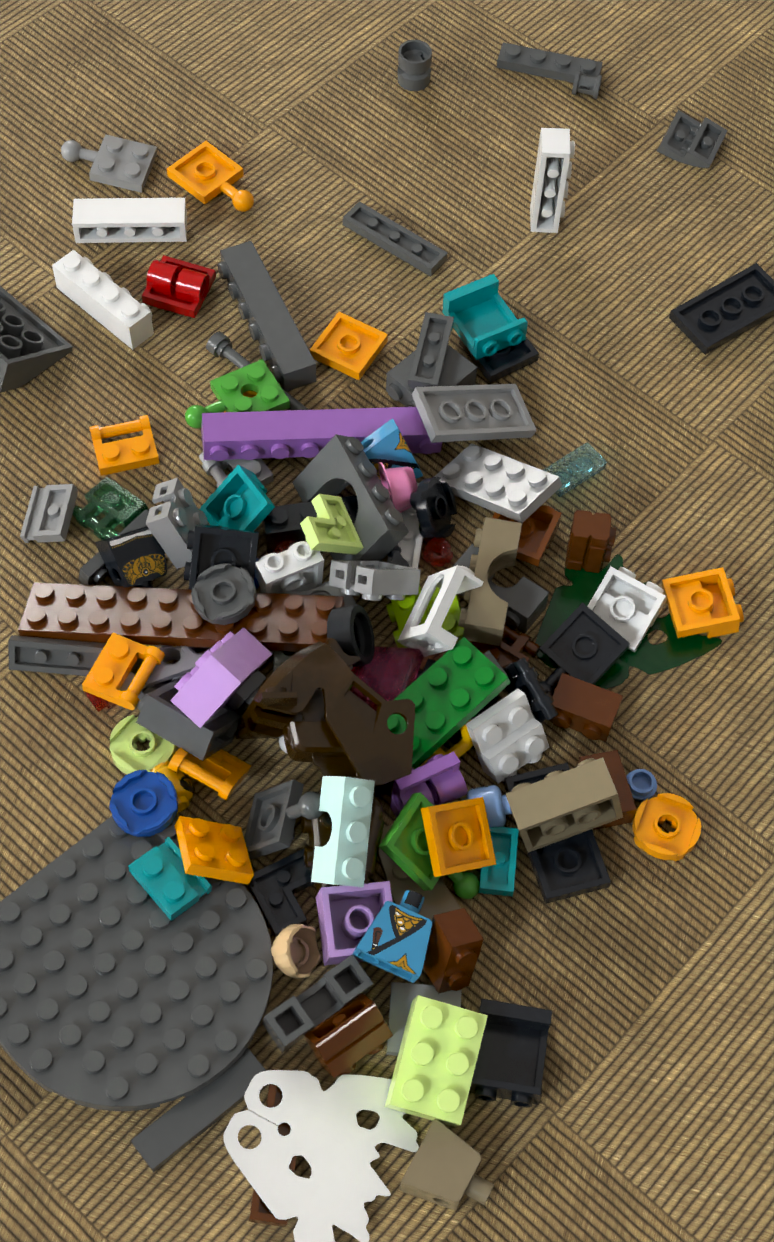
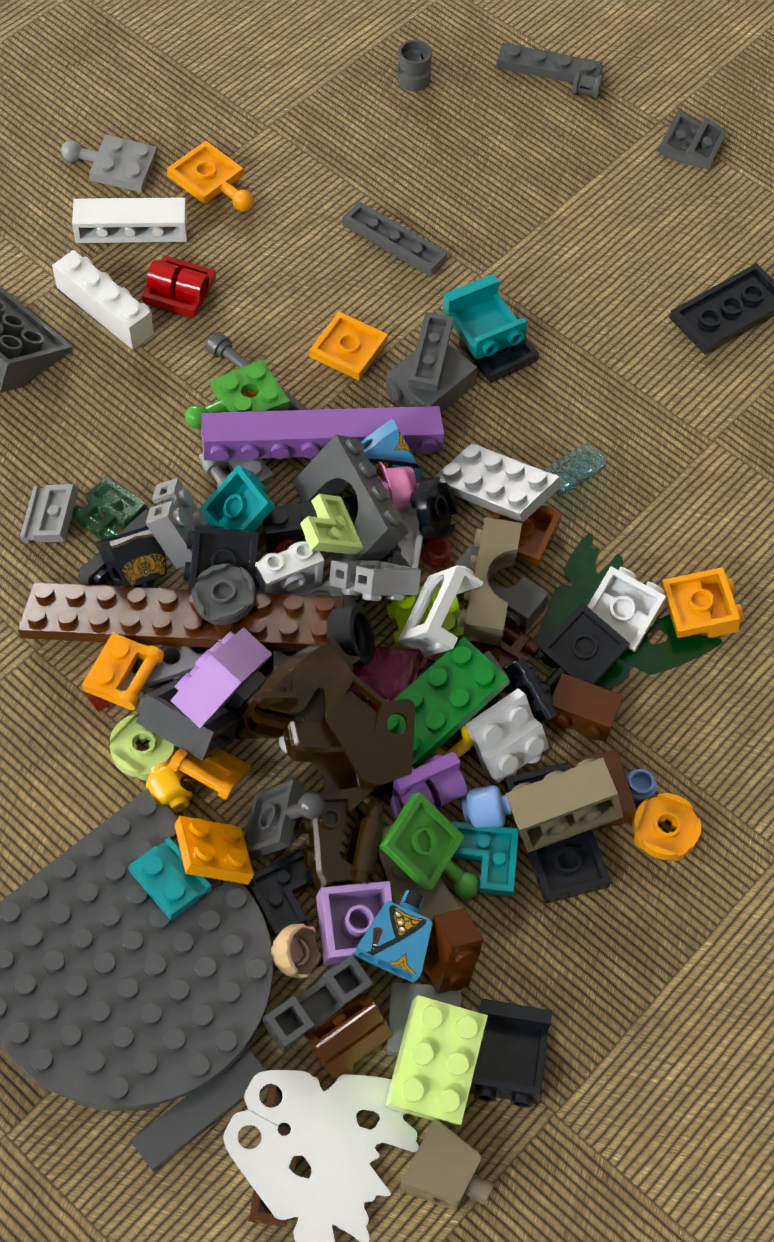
(52, 655): dark grey plate -> none
(124, 453): light orange plate -> none
(144, 803): blue tile -> none
(267, 316): dark grey brick -> none
(350, 809): light aqua arch -> none
(458, 836): light orange plate -> none
(473, 412): light grey plate -> none
(550, 179): white brick -> none
(590, 541): reddish brown brick -> none

